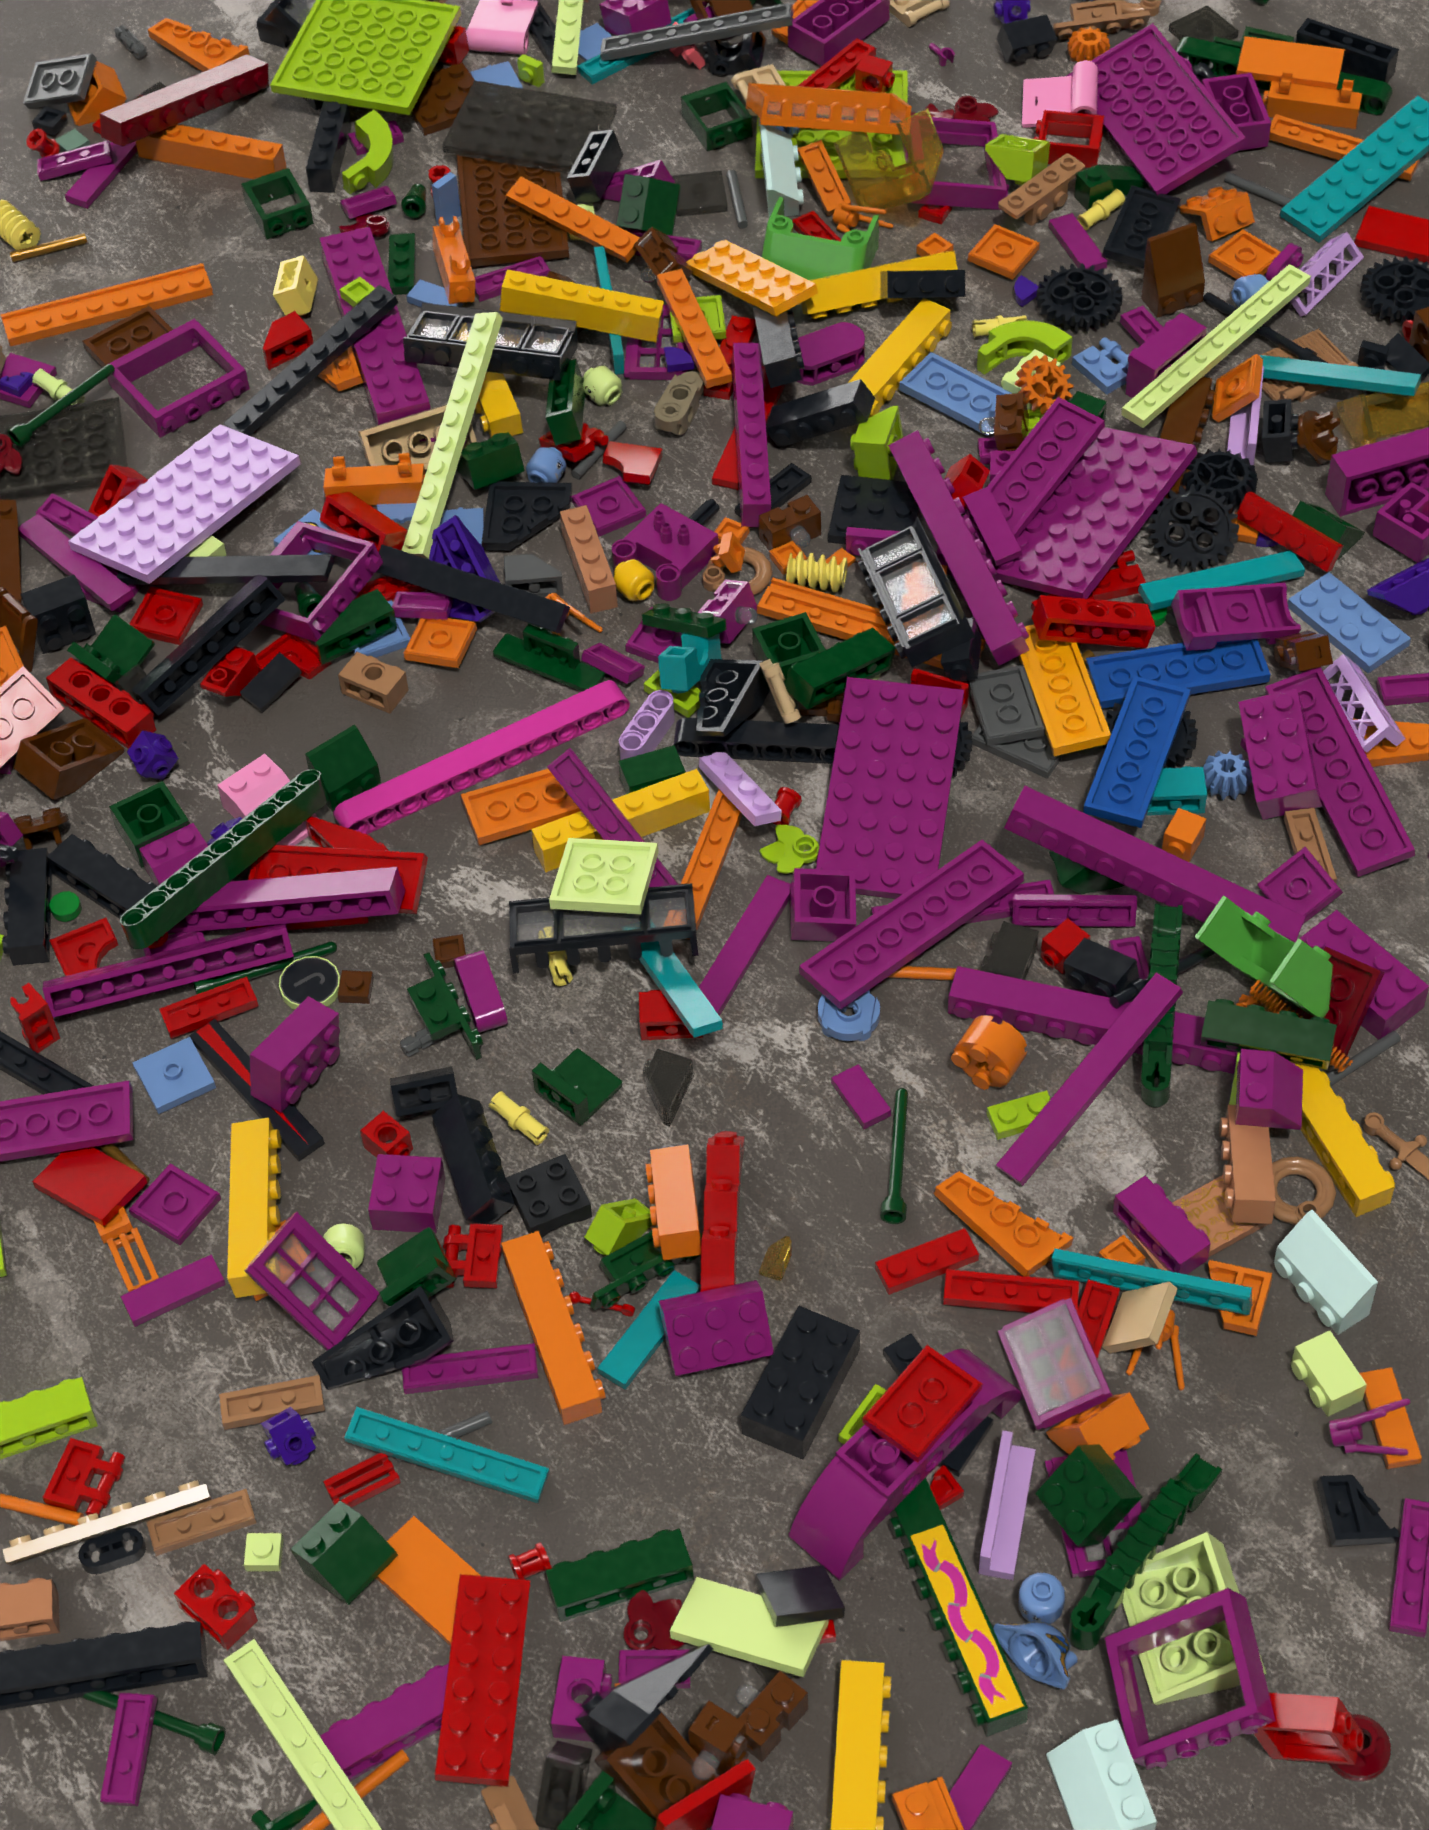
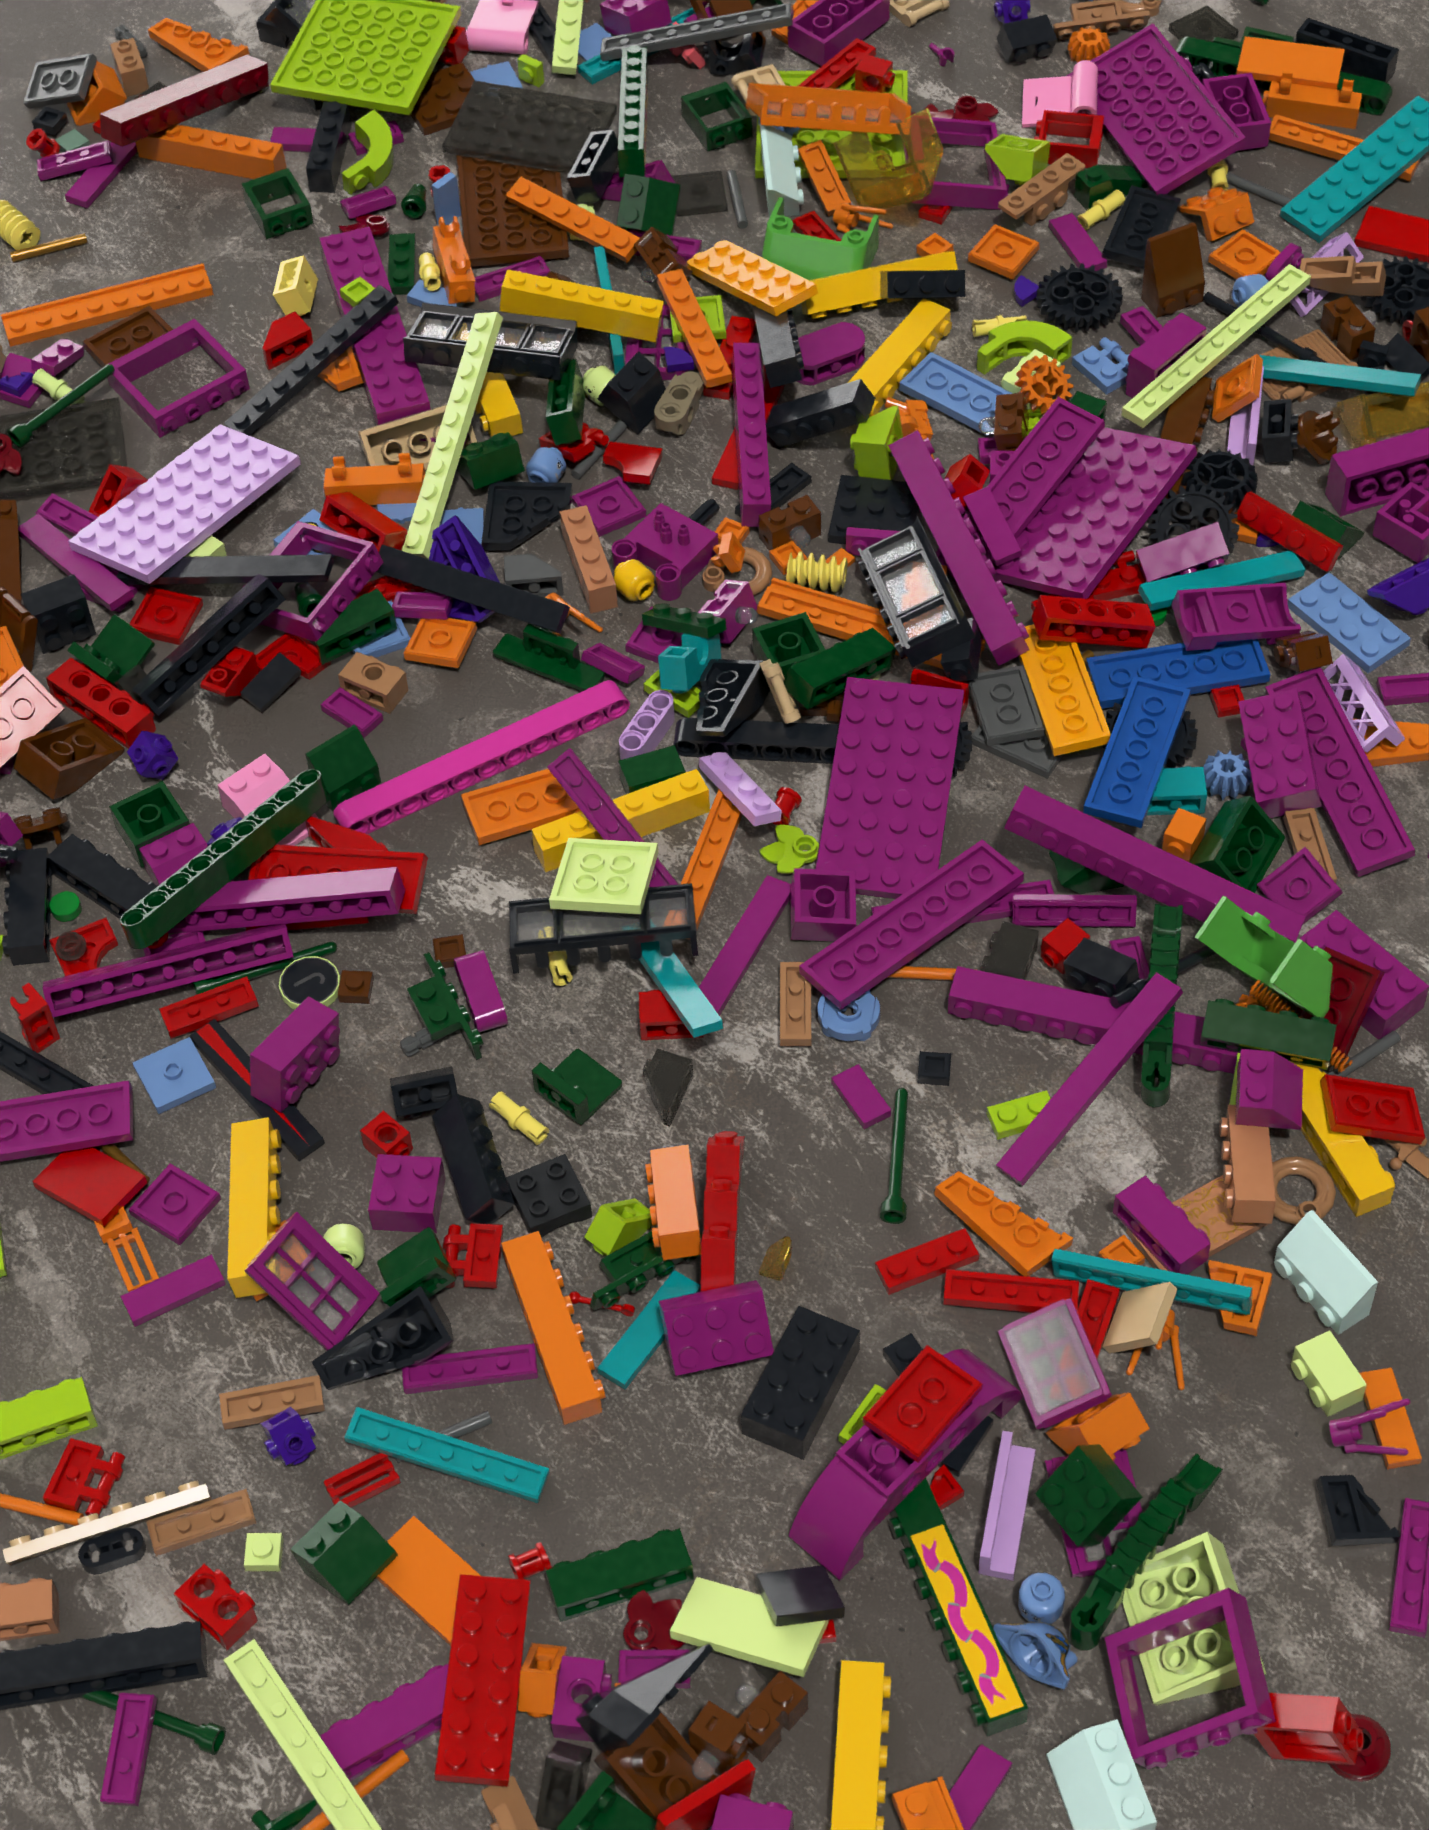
(58, 356): none -> magenta plate
(69, 940): none -> clear smoke plate
(129, 67): none -> medium nougat brick
(293, 138): none -> magenta tile
(351, 711): none -> magenta tile
(429, 271): none -> light yellow pin
(540, 1679): none -> orange slope
(633, 111): none -> brick
(634, 392): none -> black slope
(794, 1006): none -> medium nougat plate
(913, 417): none -> orange piece
(934, 1068): none -> black tile
(990, 1052): orange brick -> none
(1183, 553): none -> magenta brick
(1218, 174): none -> light yellow pin
(1226, 700): none -> red tile
(1240, 843): none -> dark green slope
(1345, 275): none -> medium nougat slope
(1347, 325): none -> reddish brown piece
(1372, 1109): none -> red tile

